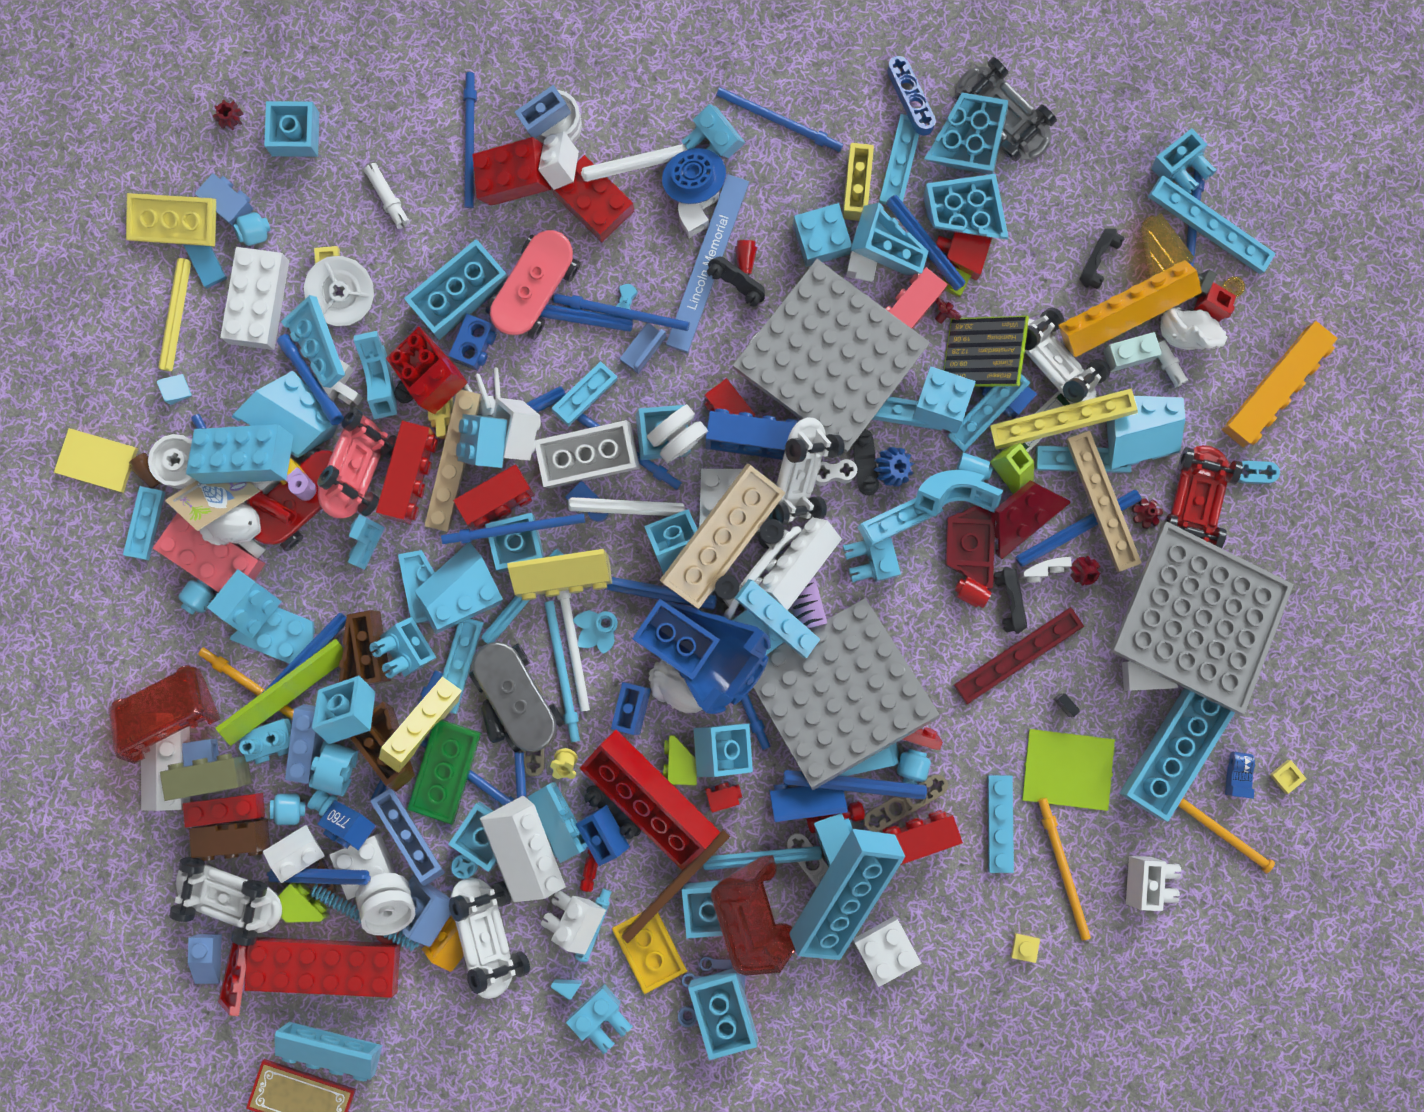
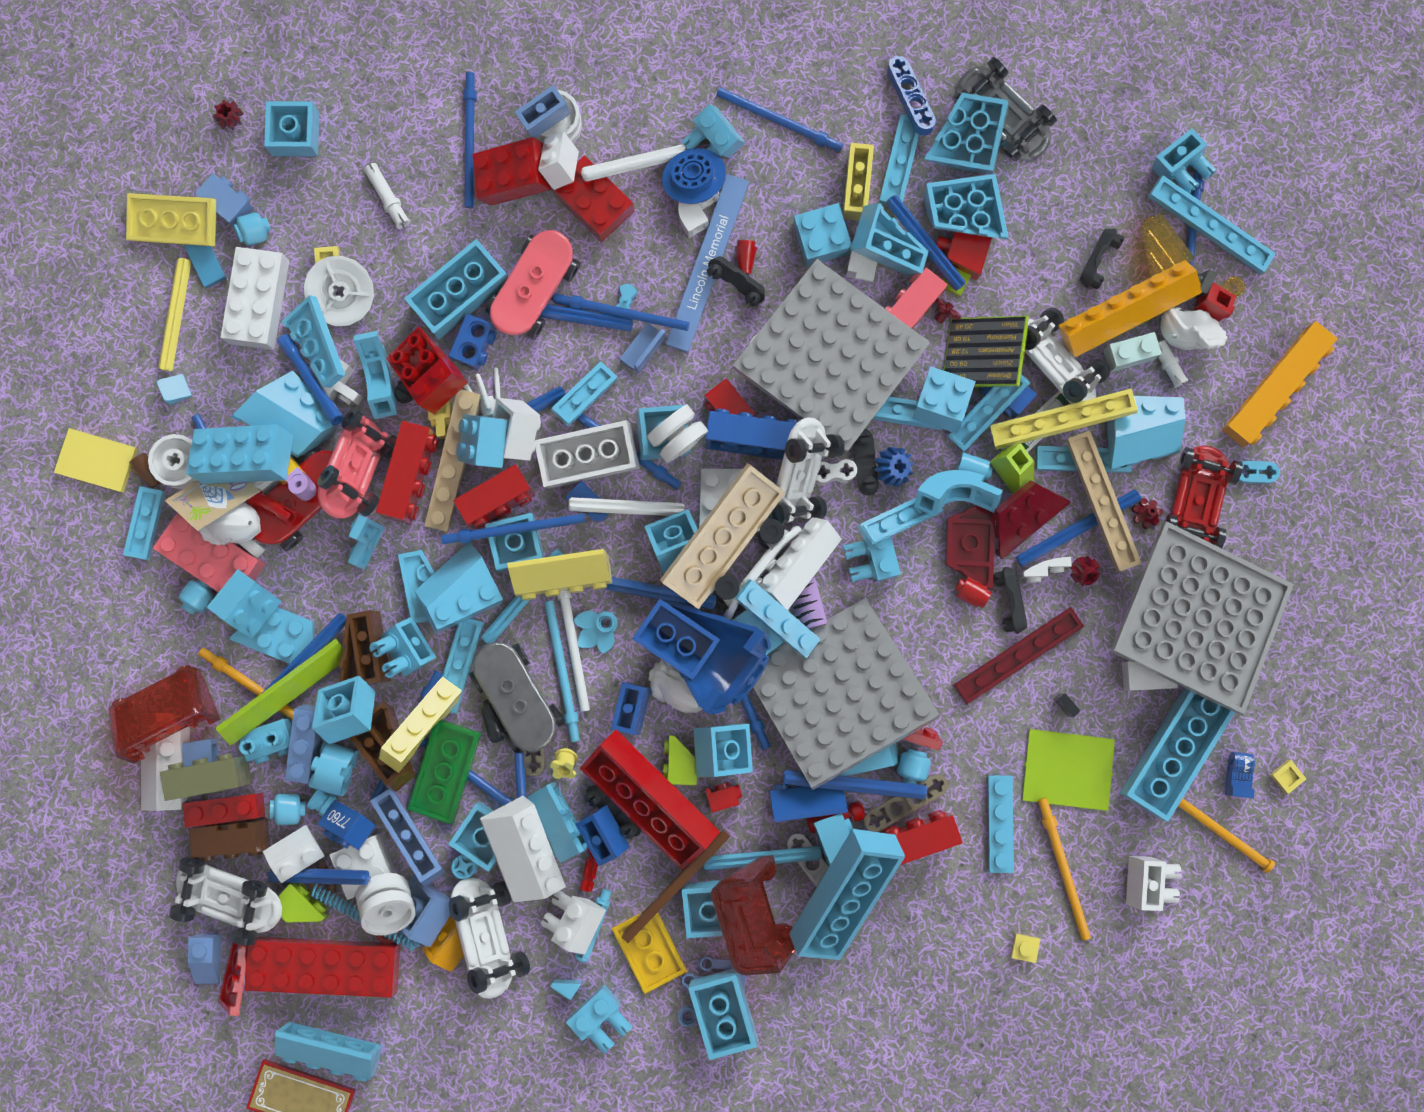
(886, 951): white brick -> none

